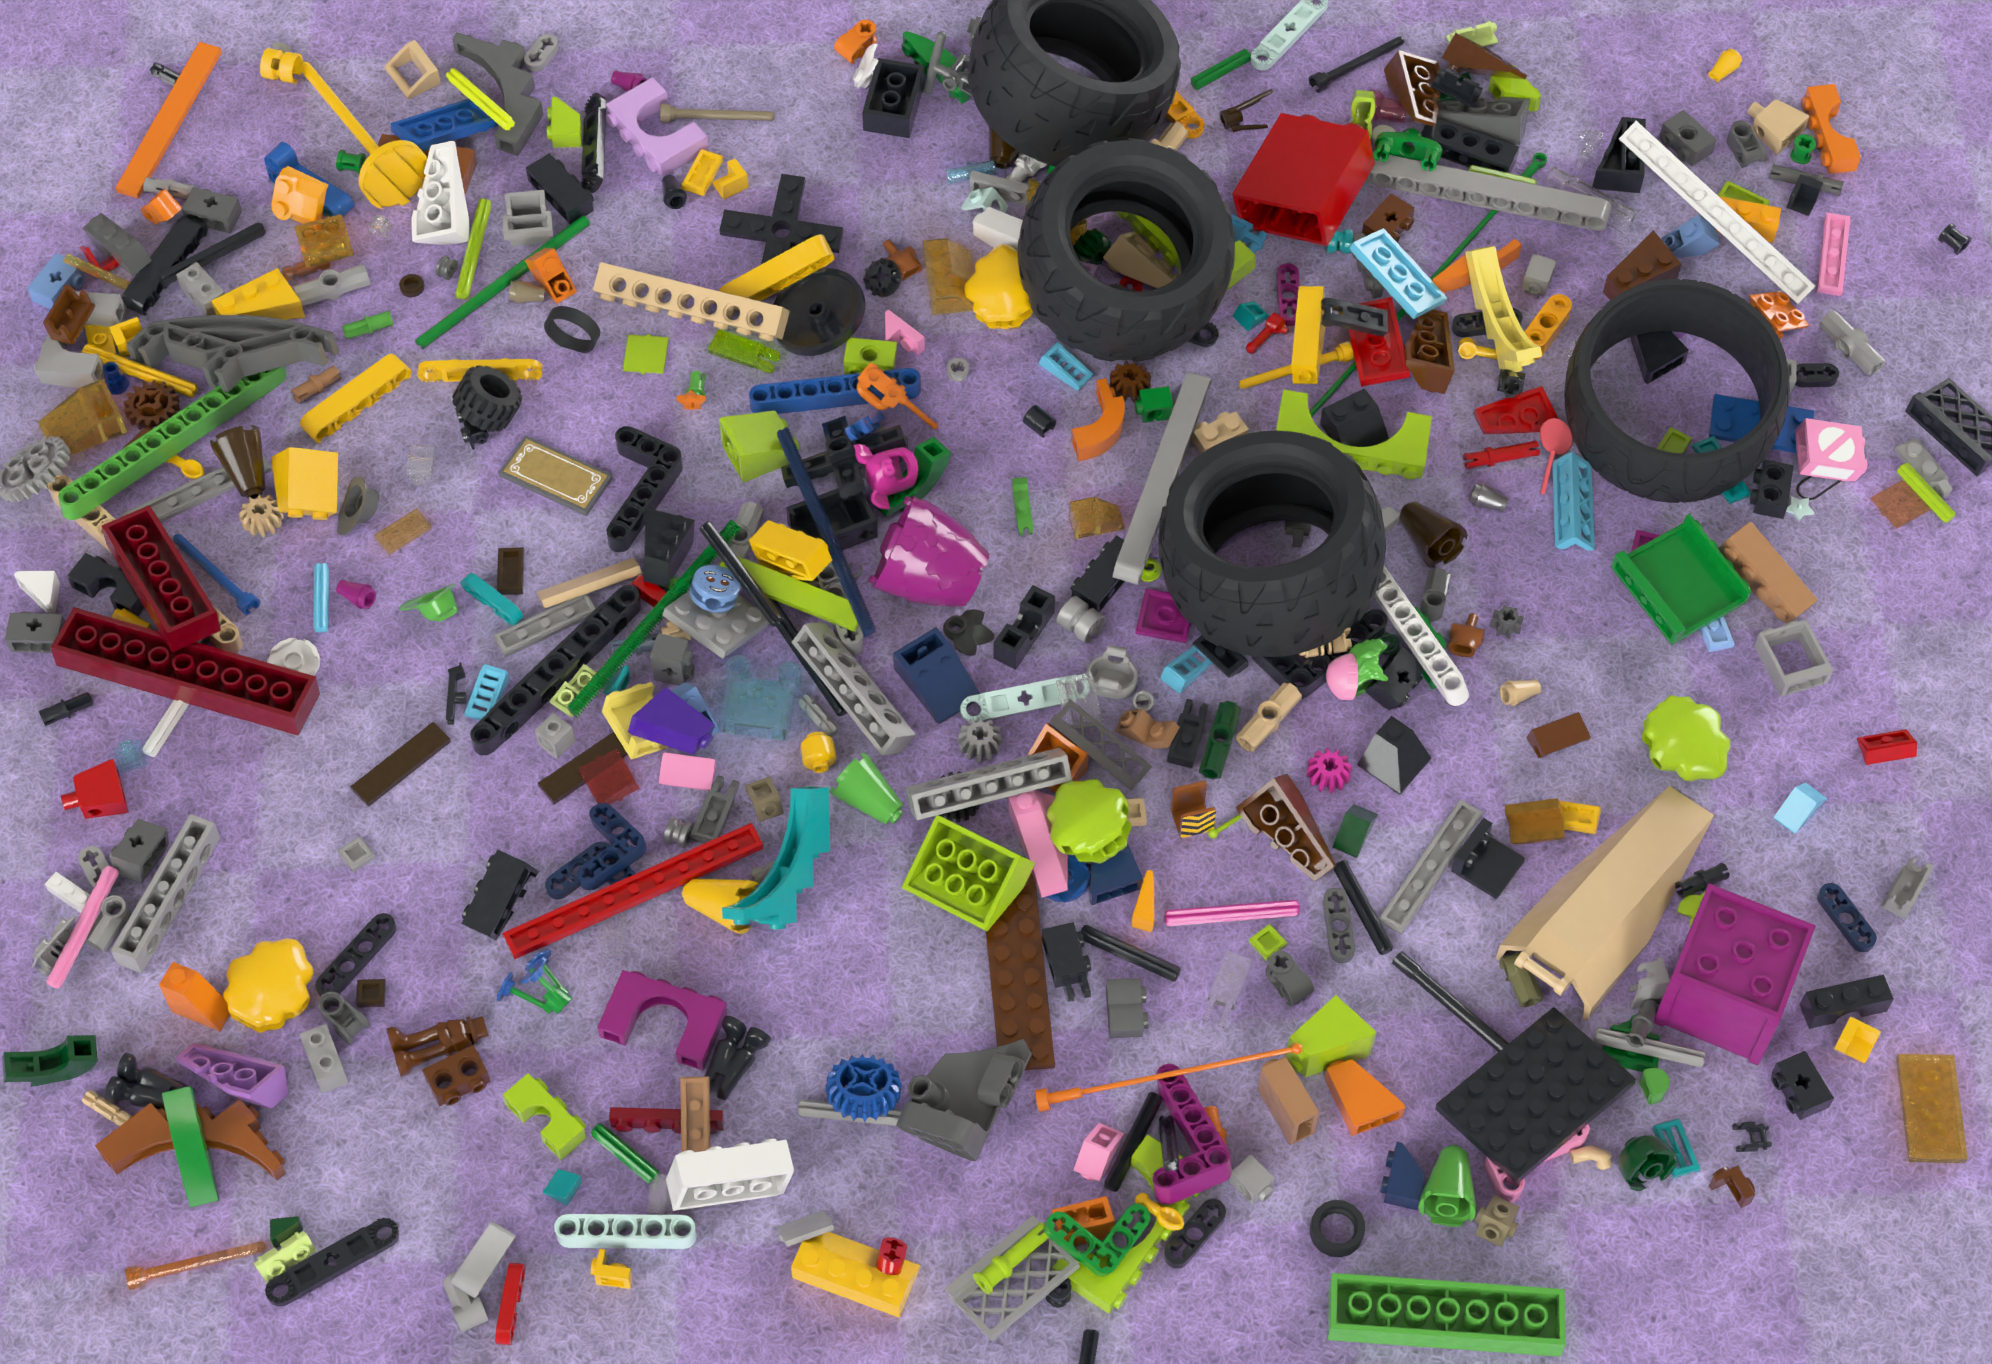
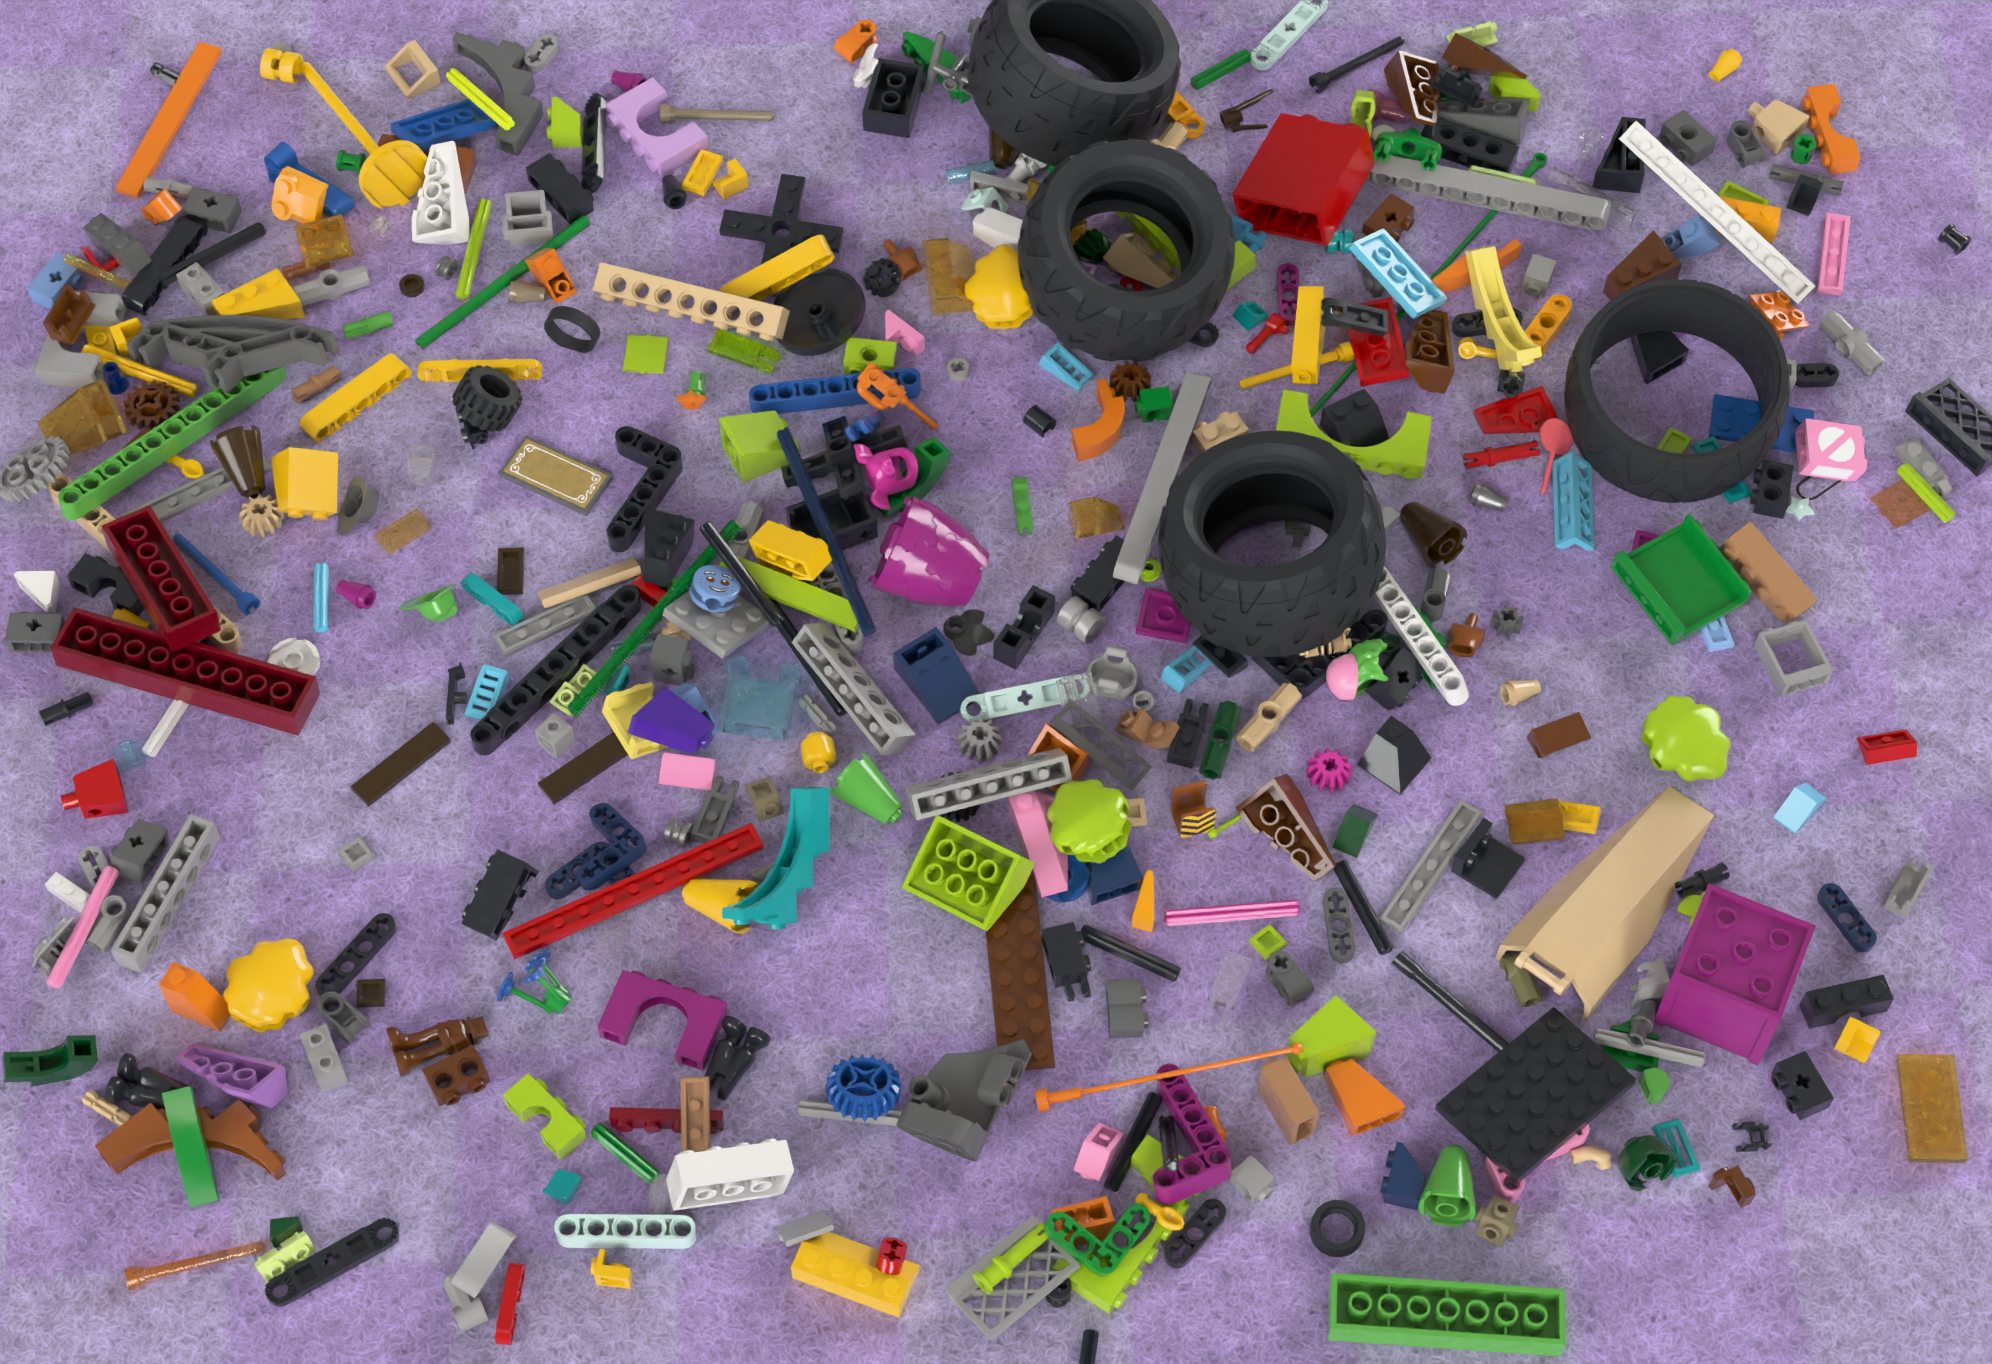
(608, 778): clear red piece -> none

